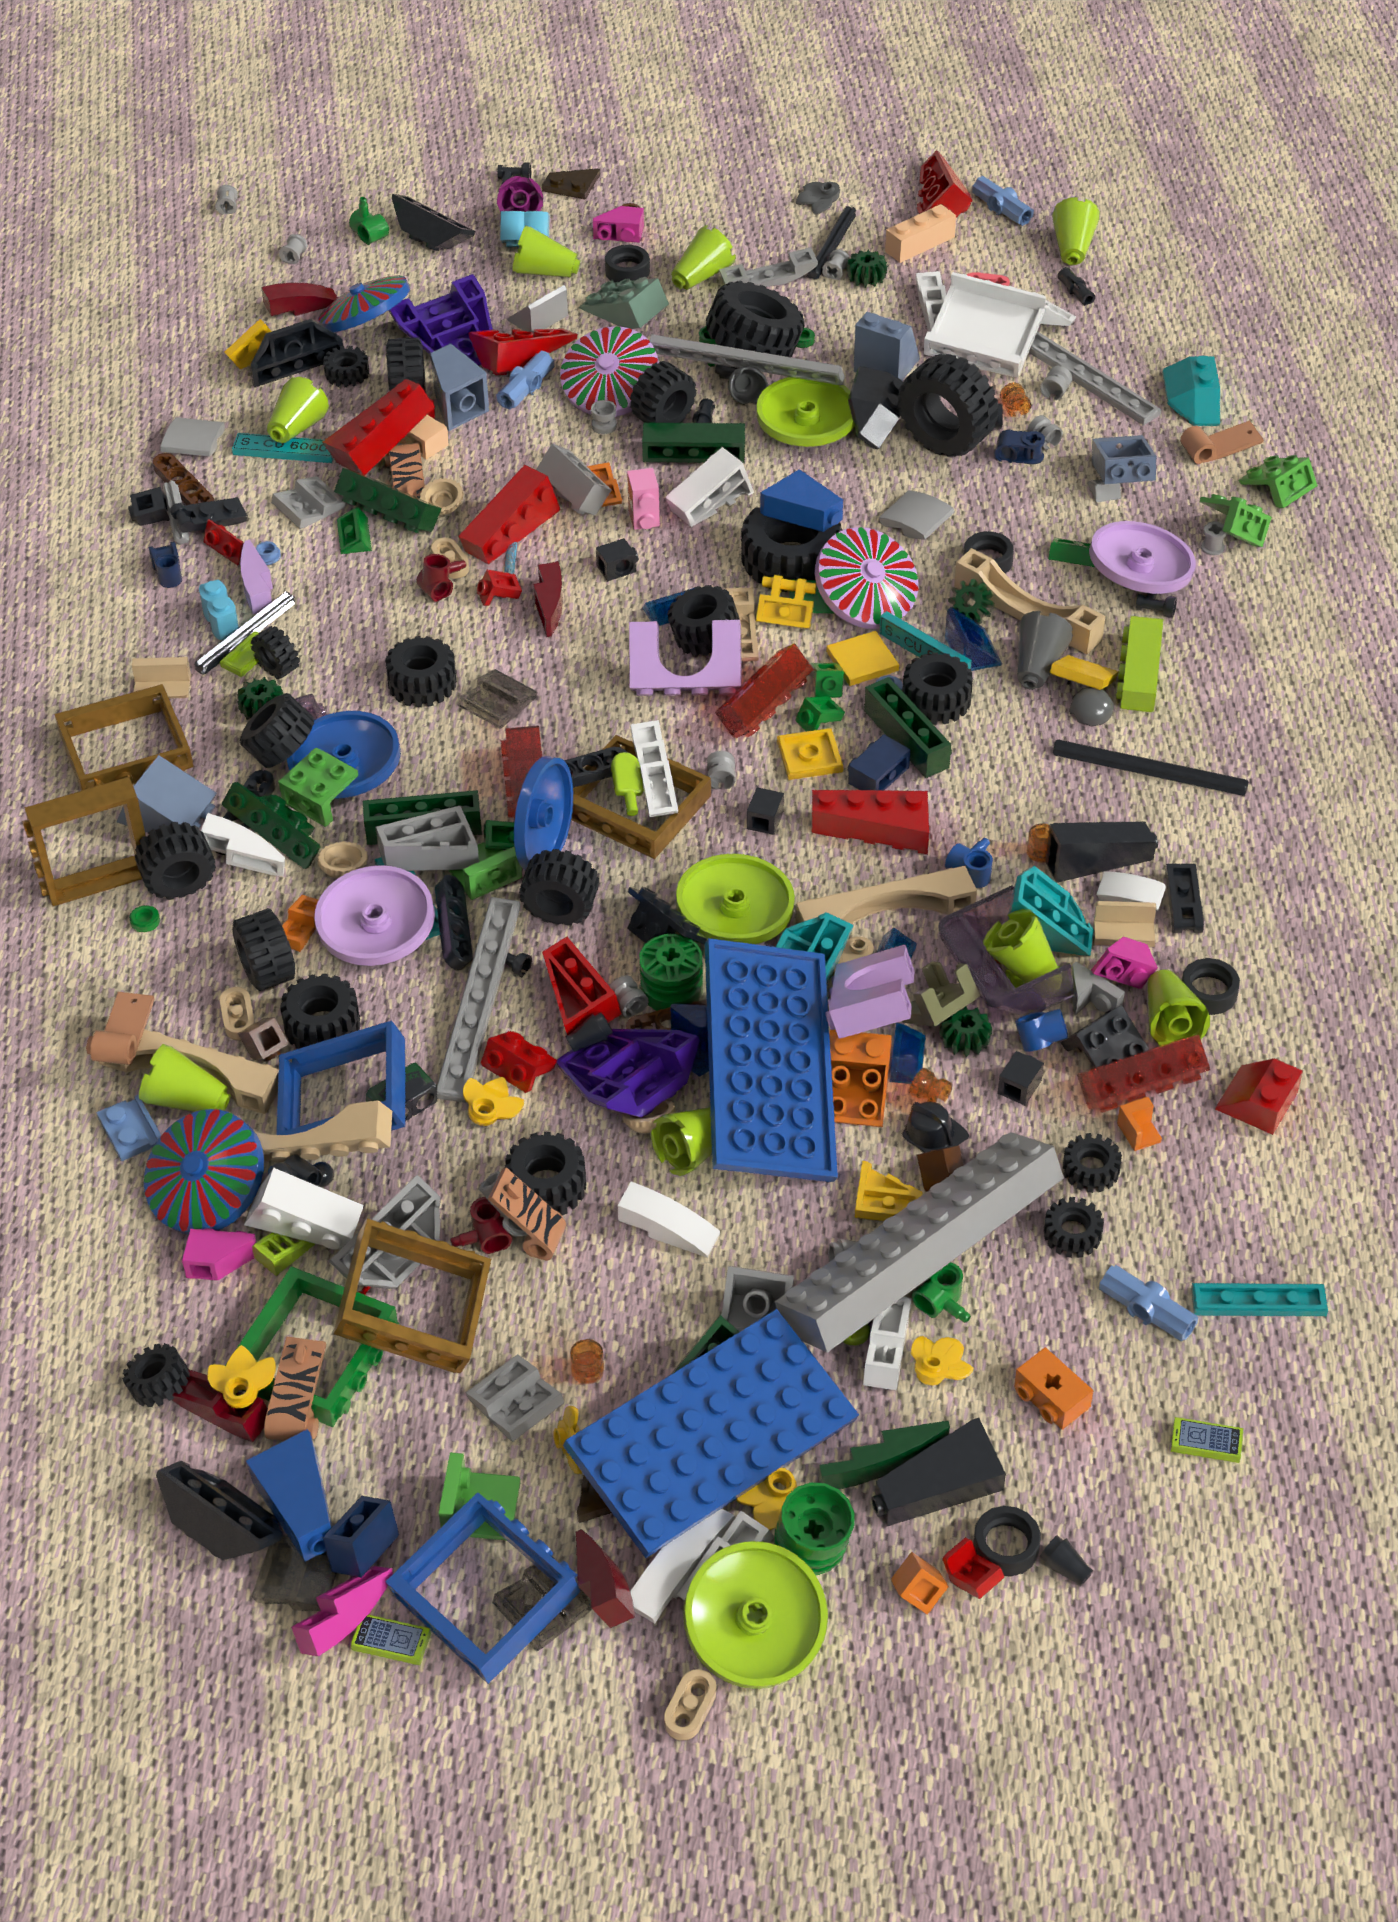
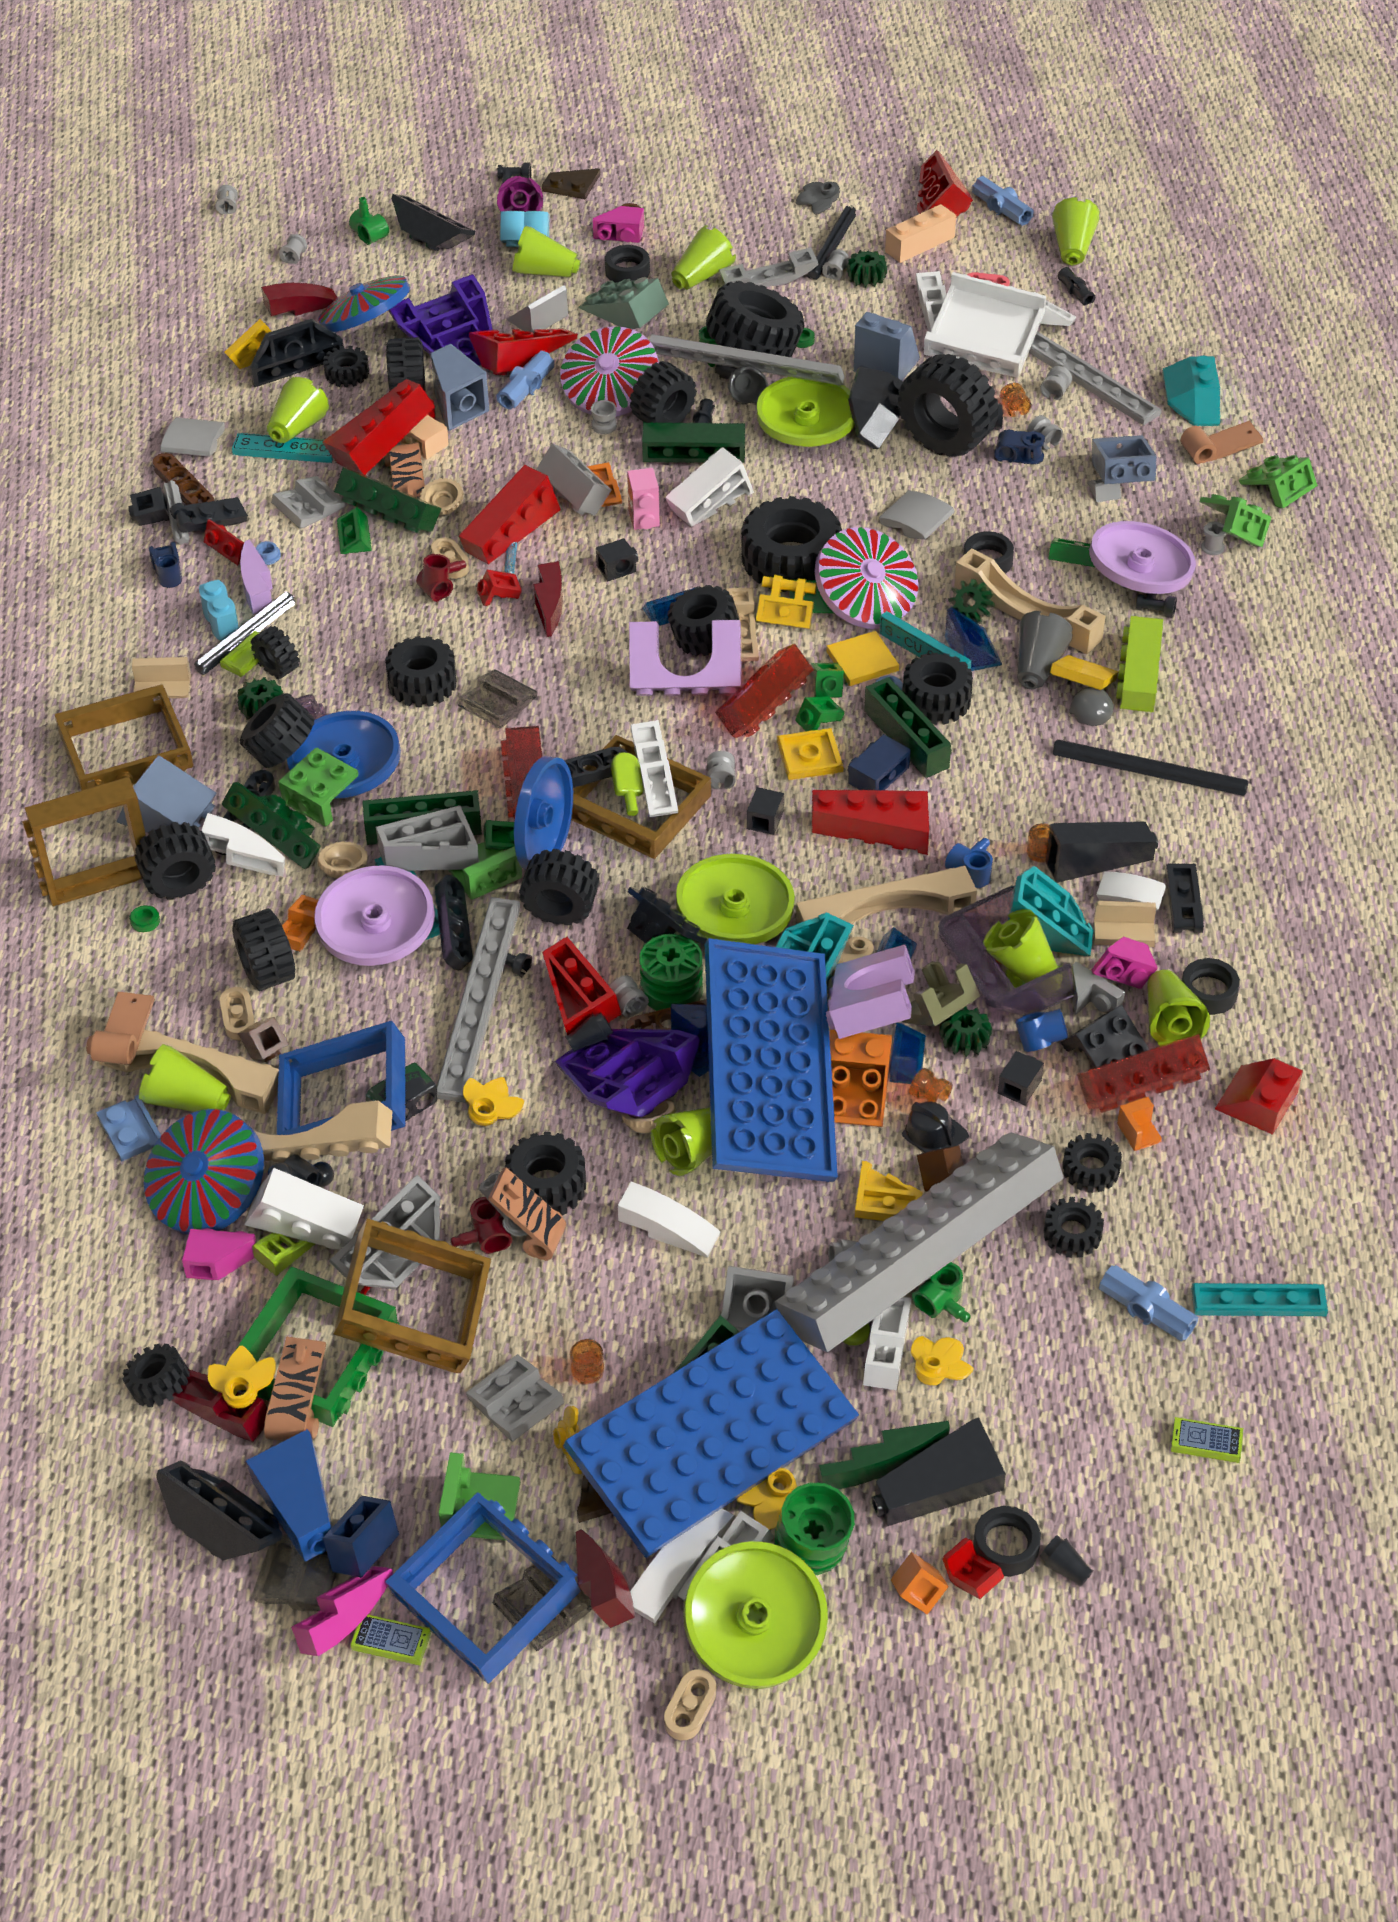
(314, 996): black tyre -> none
(516, 1060): red bracket -> none
(802, 502): blue slope -> none
(1053, 1388): orange brick -> none

